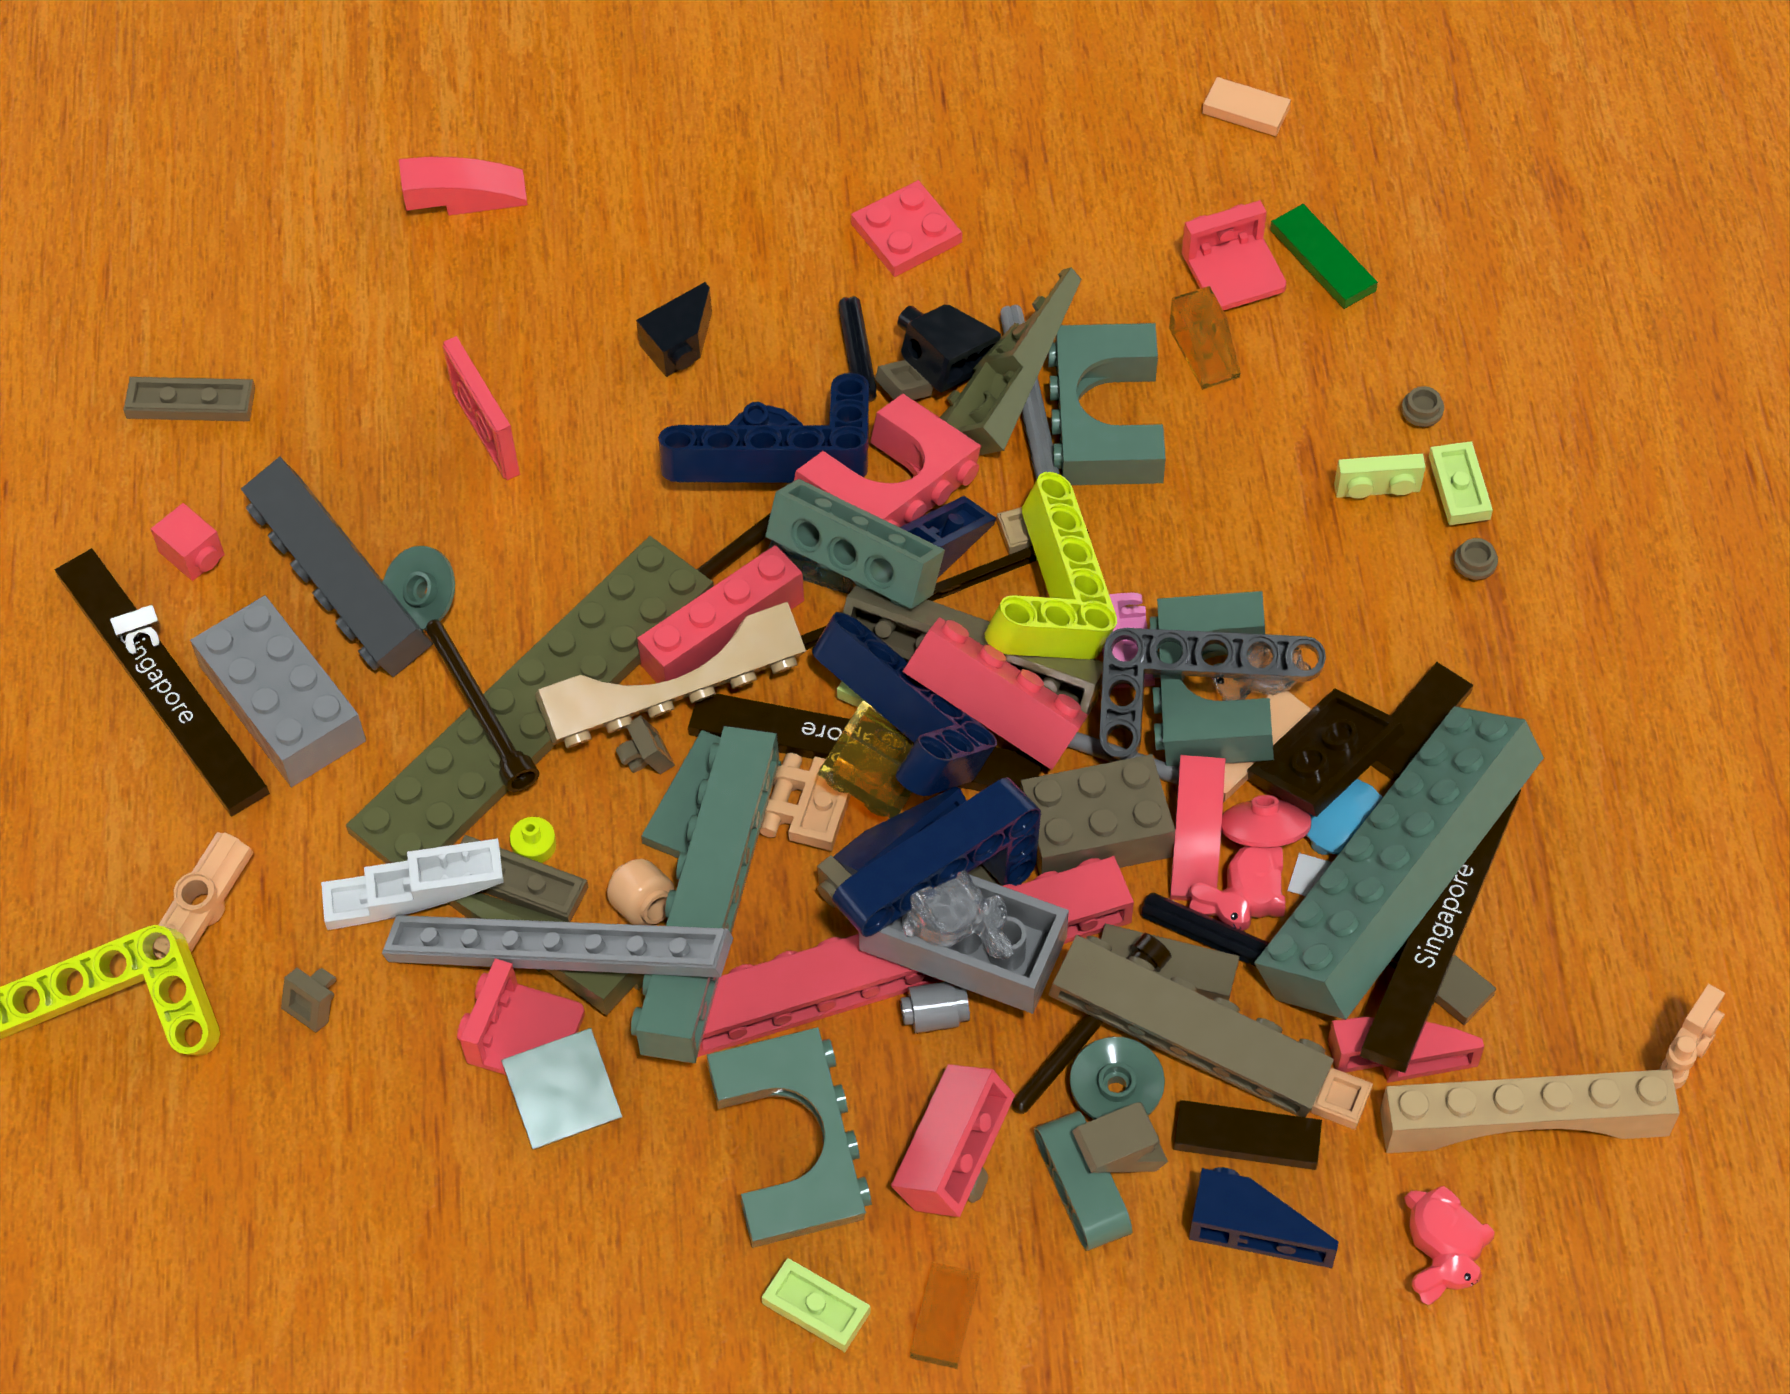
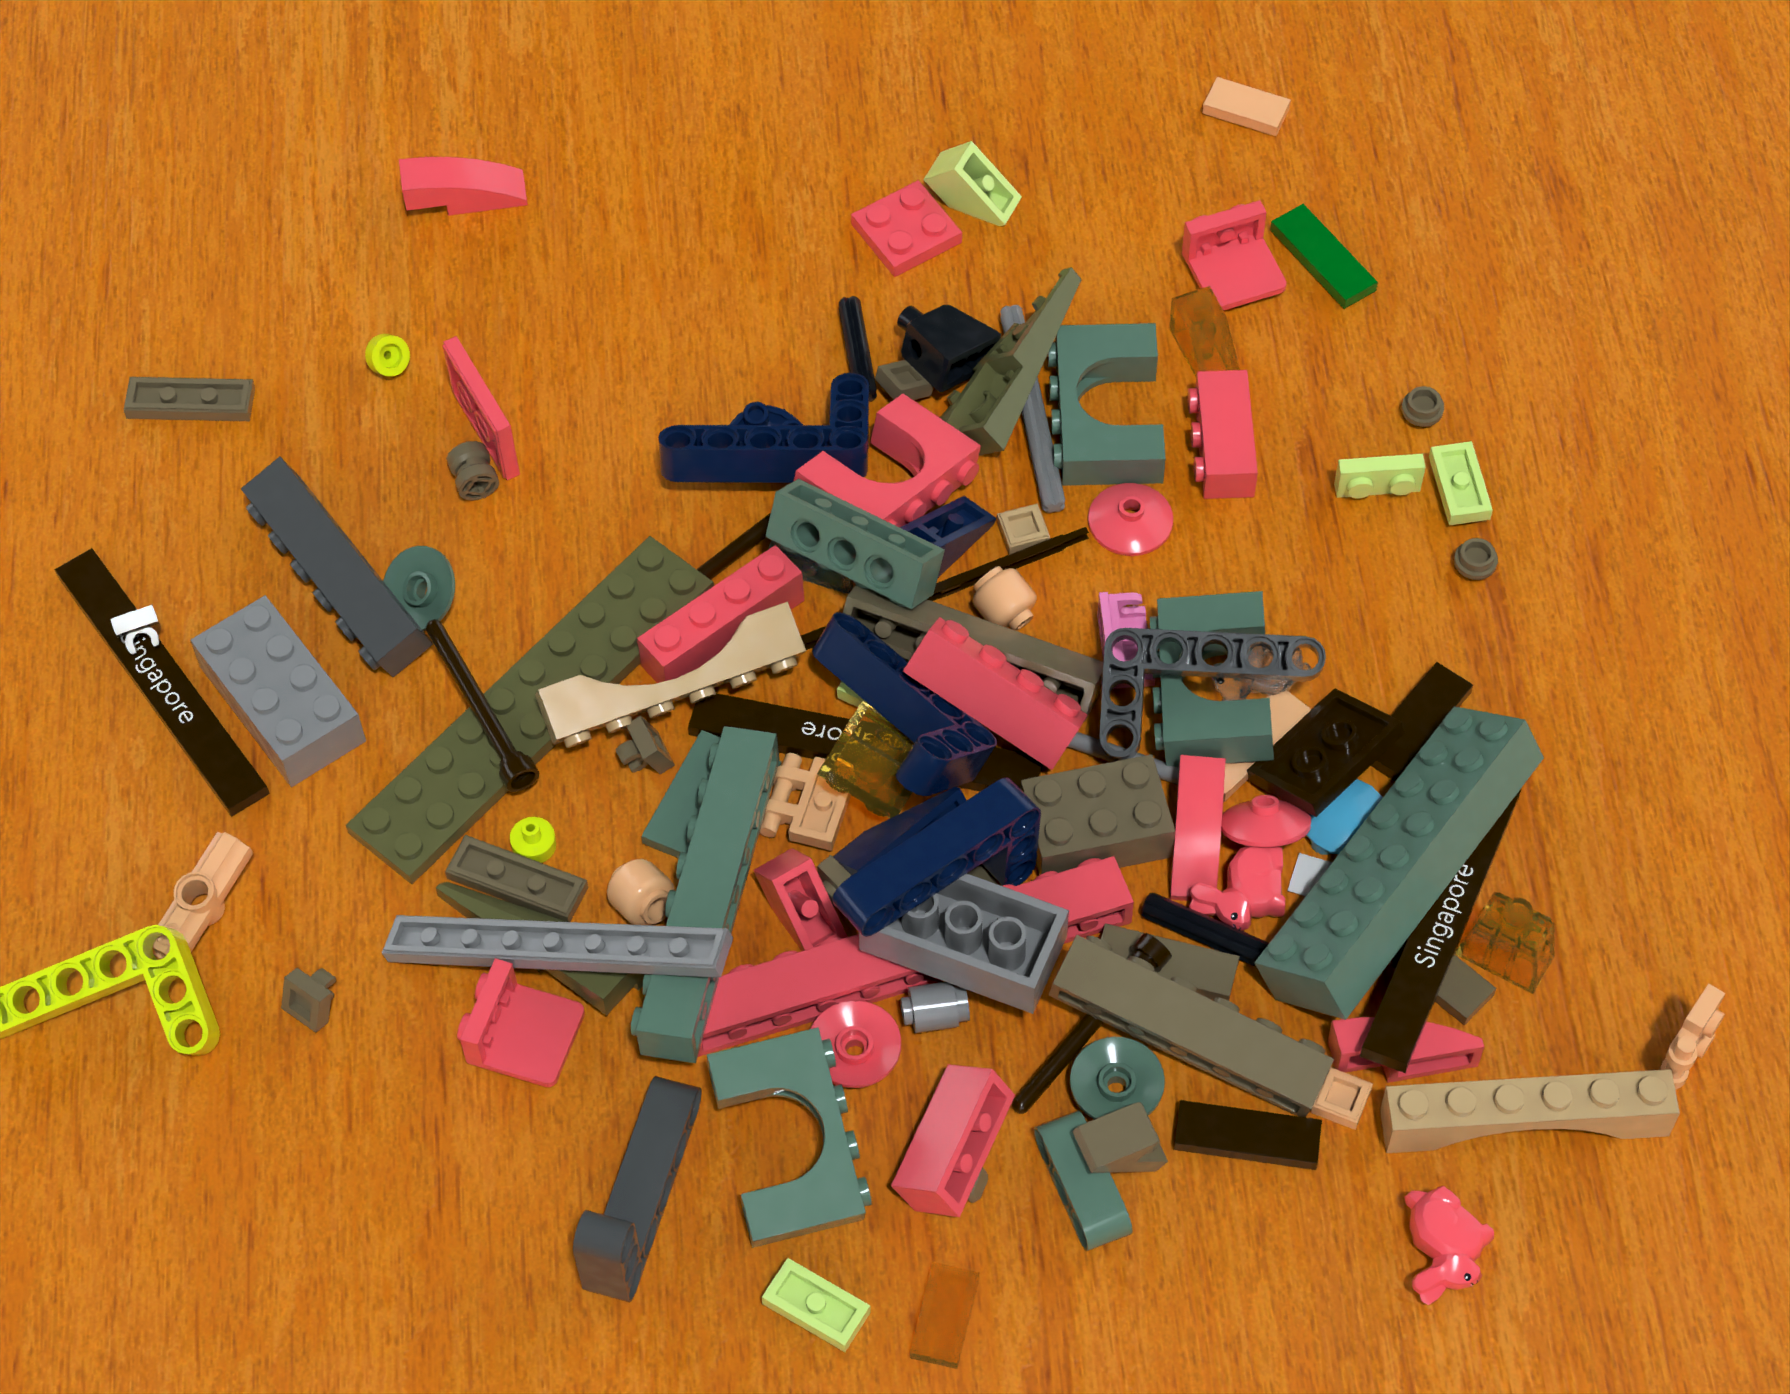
(188, 542): coral brick -> none
(387, 355): none -> neon yellow tile
(414, 885): white slope -> none
(472, 470): none -> dark tan wheel
(561, 1089): tile -> none
(616, 1245): none -> dark grey beam
(677, 330): black slope -> none
(799, 899): none -> coral slope
(862, 1026): none -> coral dish
(955, 912): clear animal -> none
(972, 184): none -> yellowish green slope
(1004, 598): none -> light nougat head
(1079, 606): neon yellow beam -> none
(1130, 532): none -> coral dish
(1223, 434): none -> coral brick
(1249, 1218): dark blue slope -> none
(1510, 941): none -> clear yellow torso

